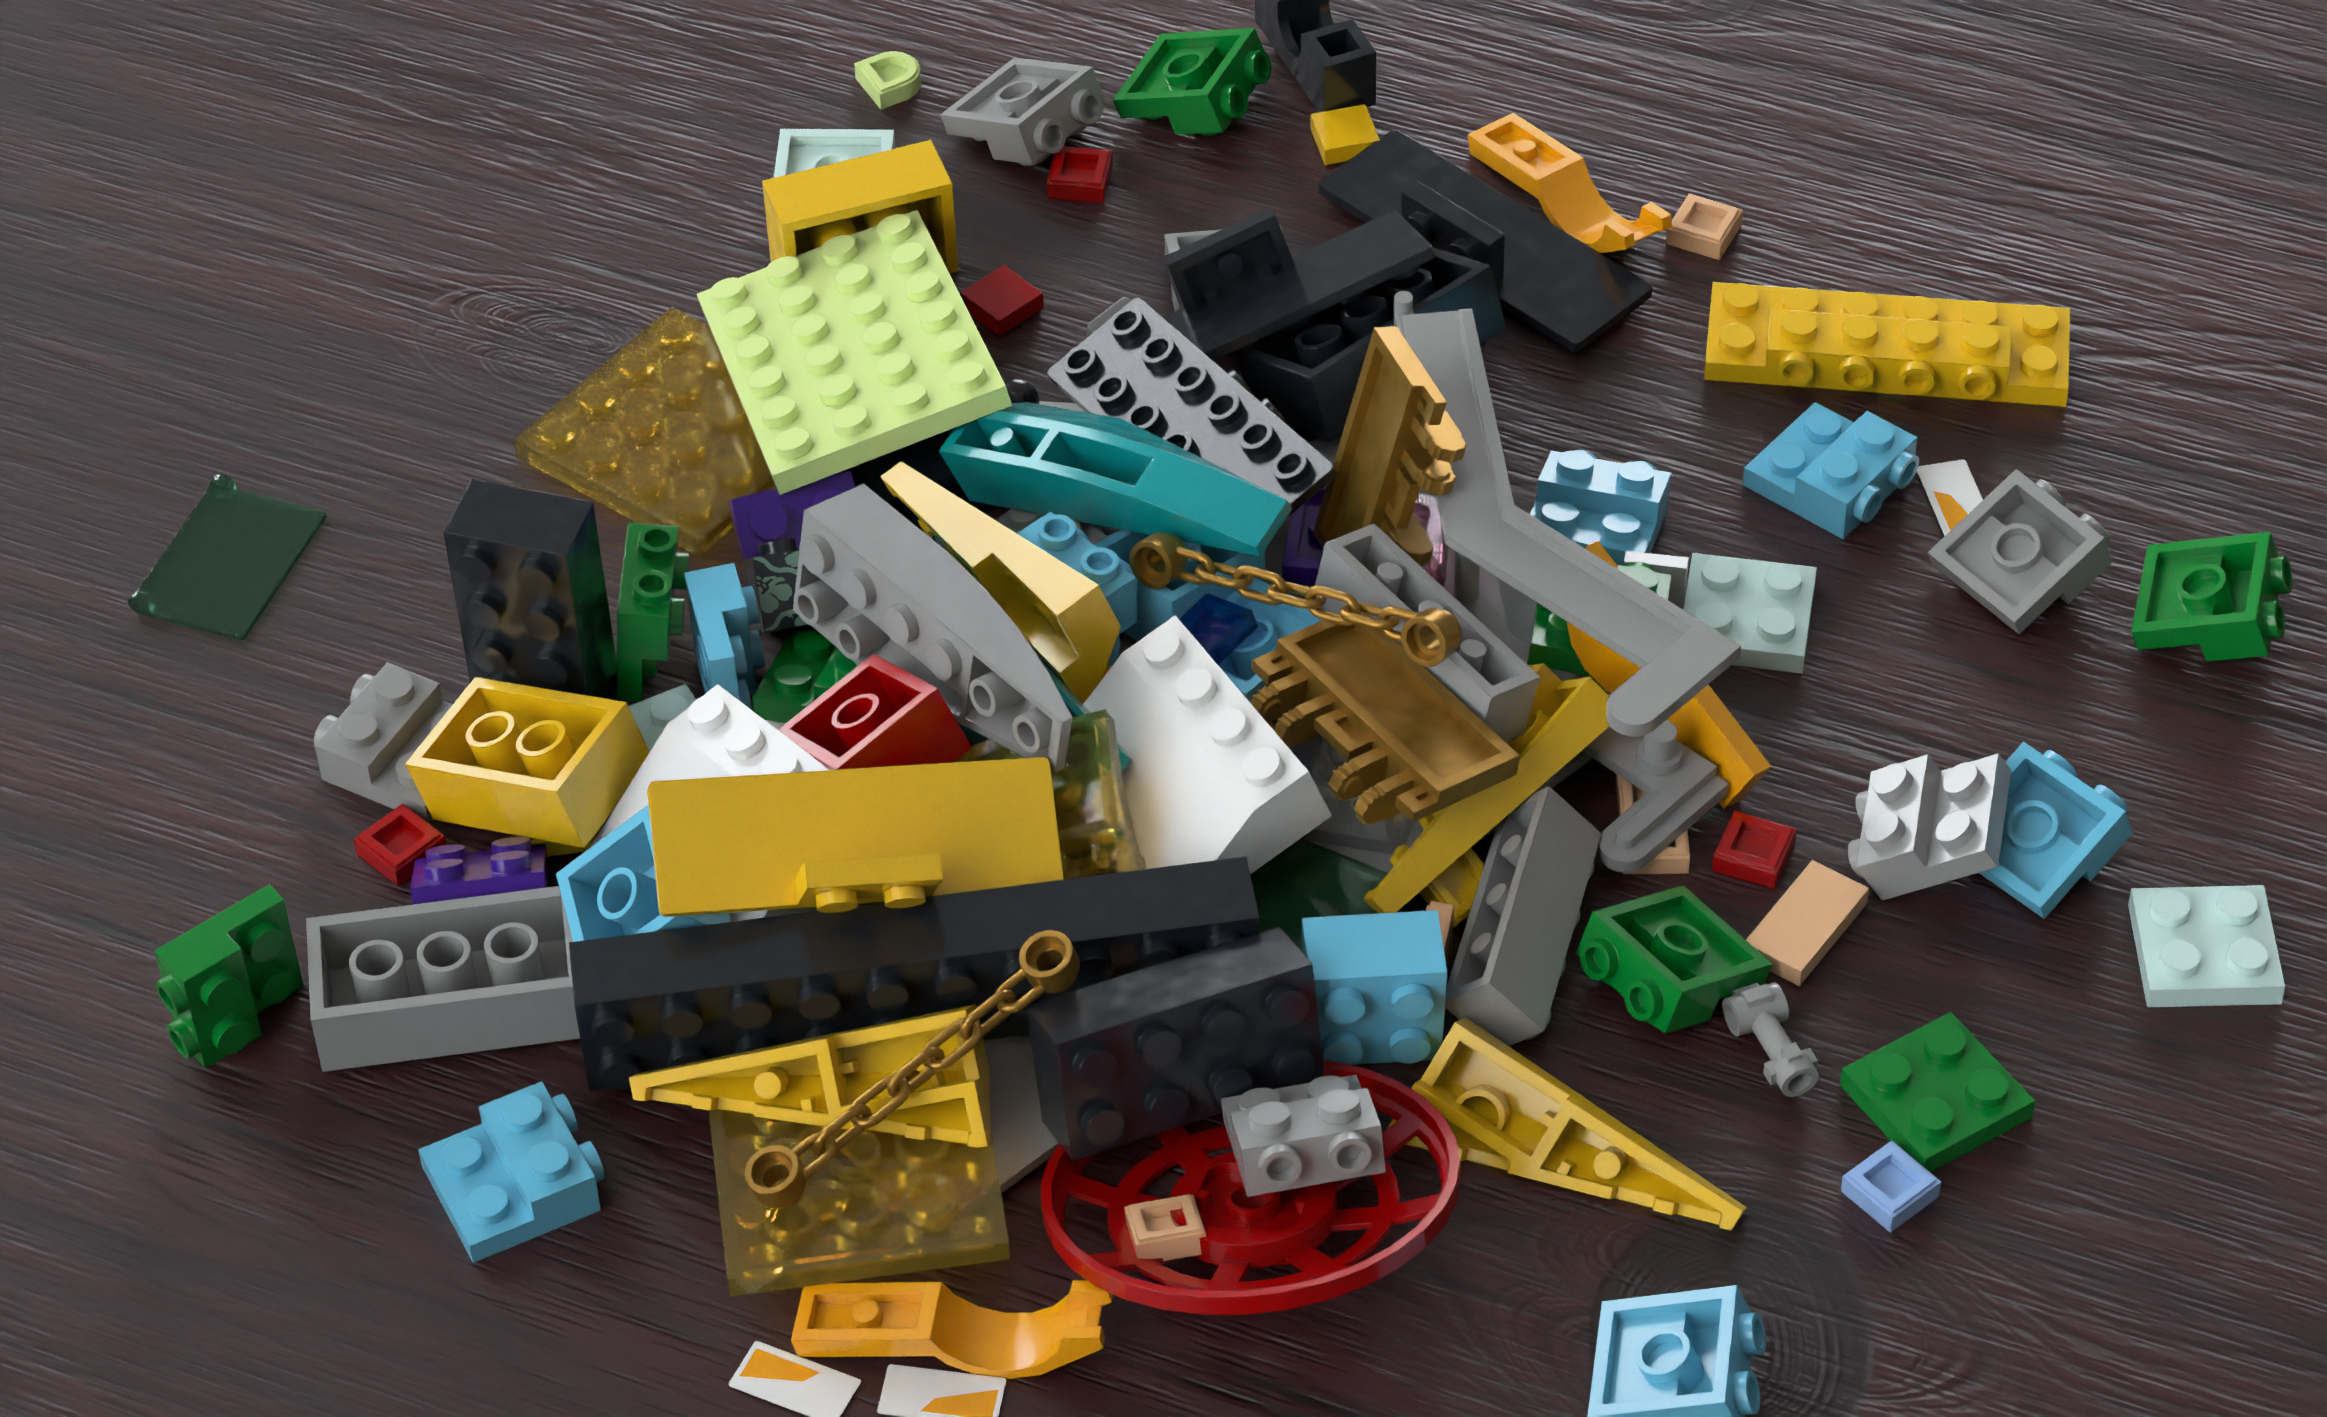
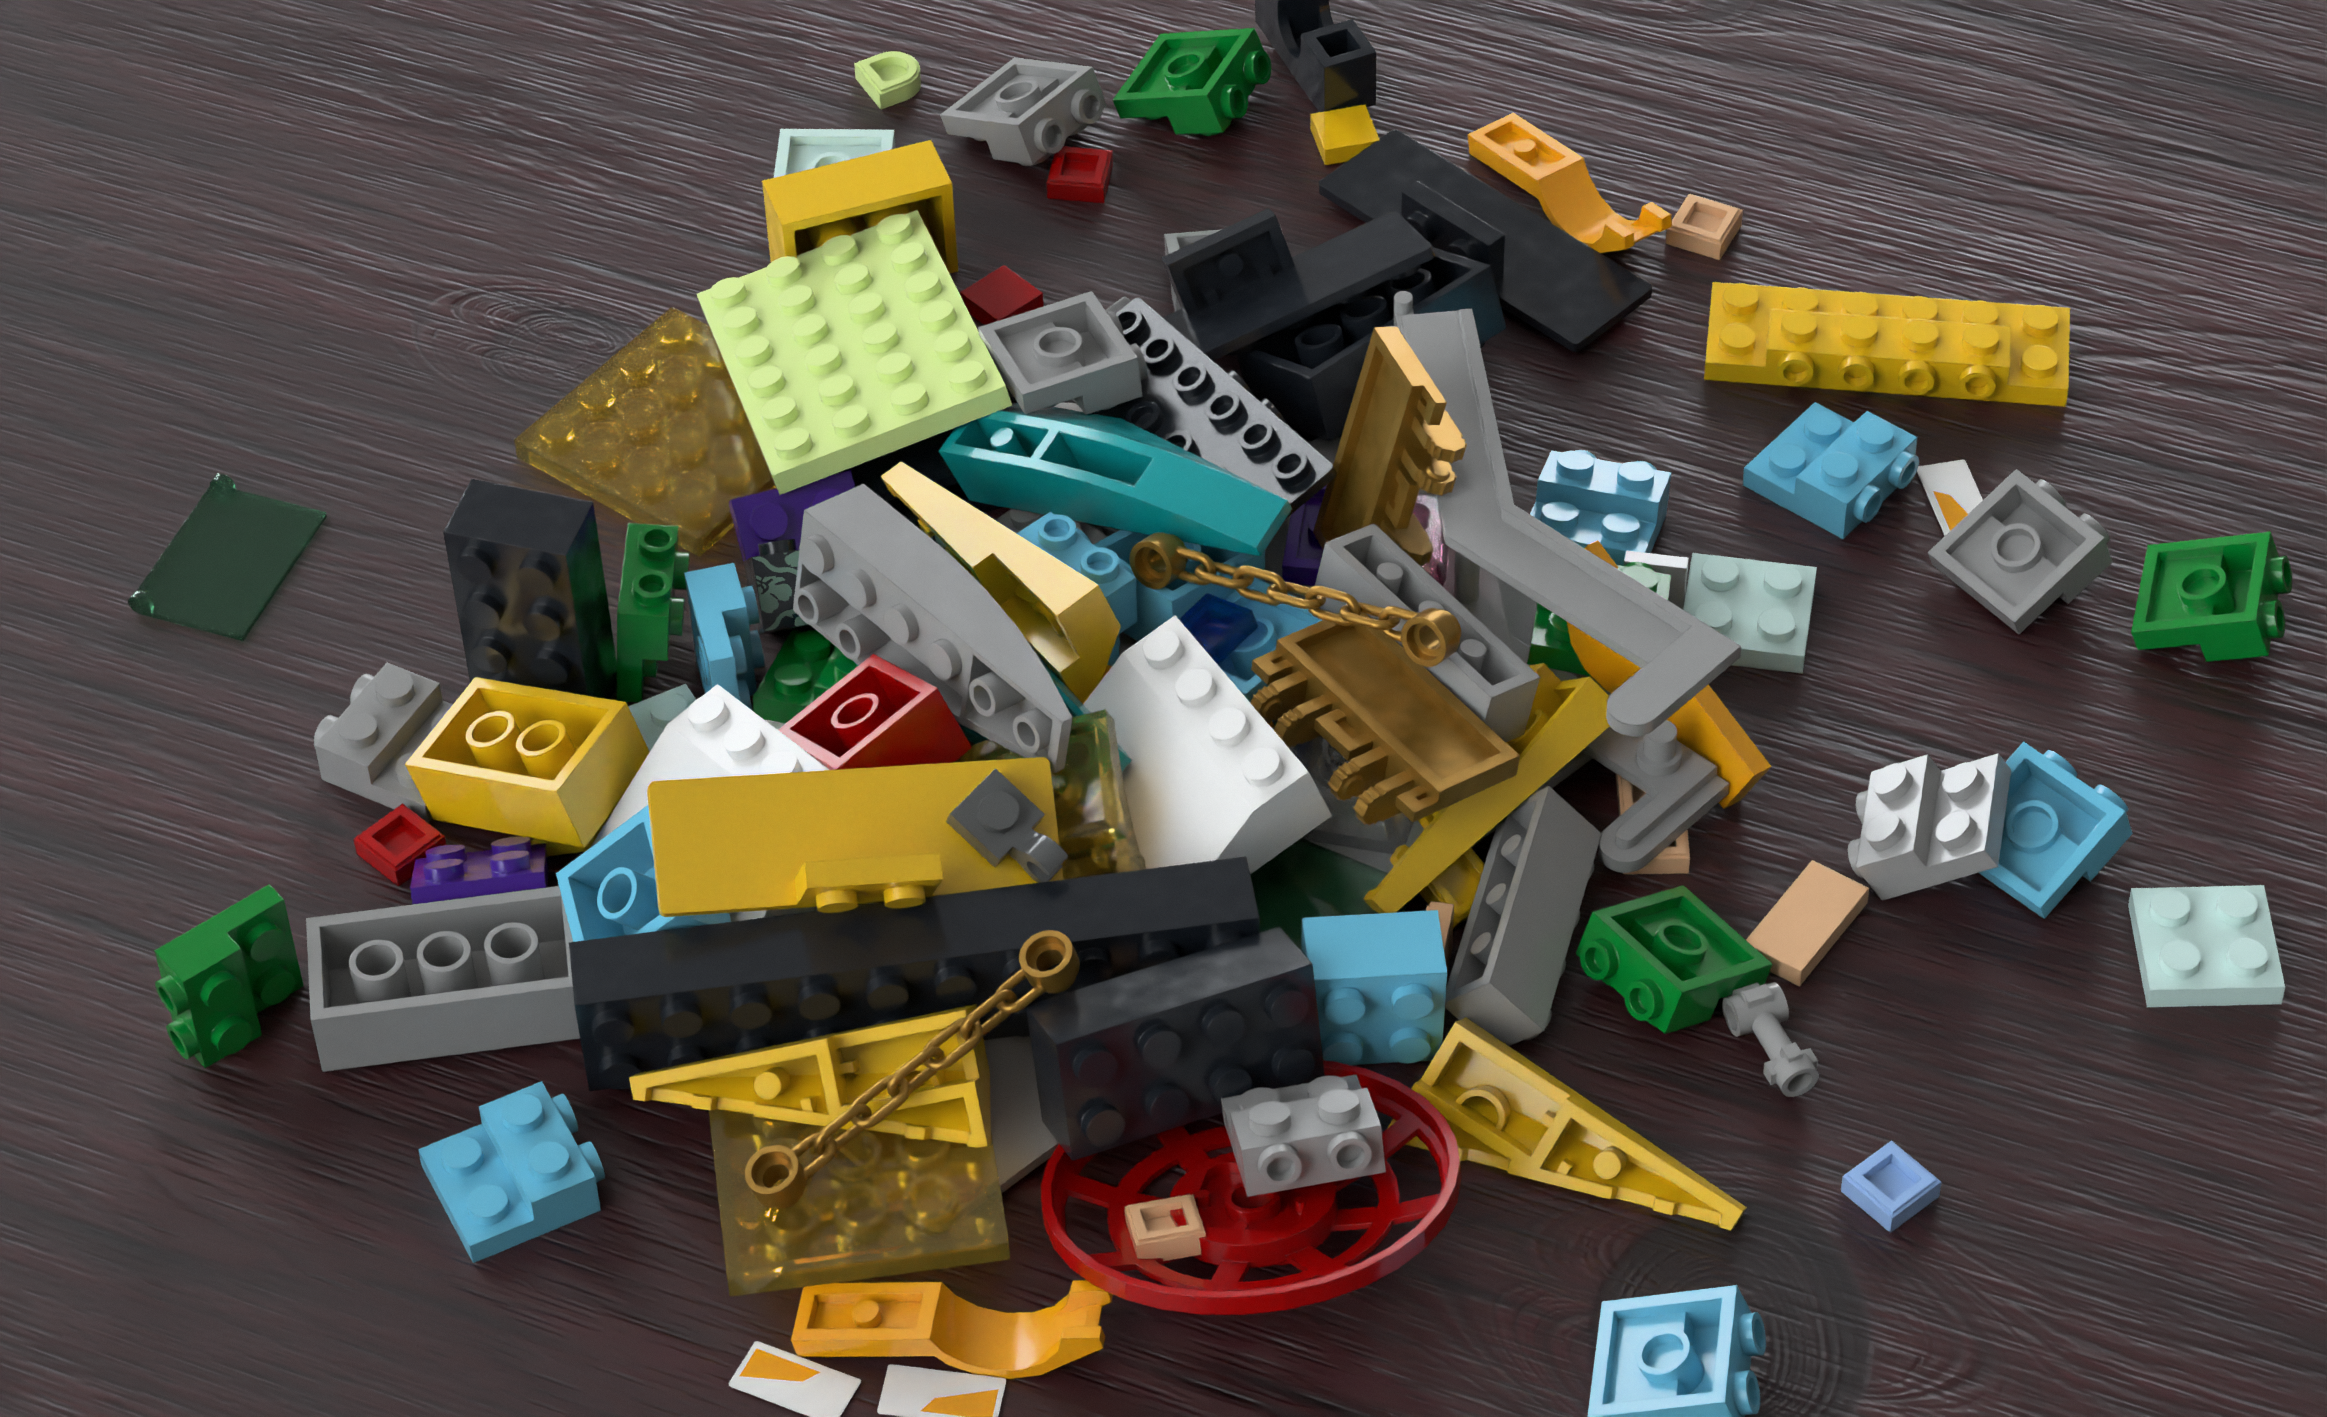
(1001, 822): none -> dark grey plate
(1065, 355): none -> light grey plate
(1754, 849): red tile -> none
(1937, 1092): green plate -> none

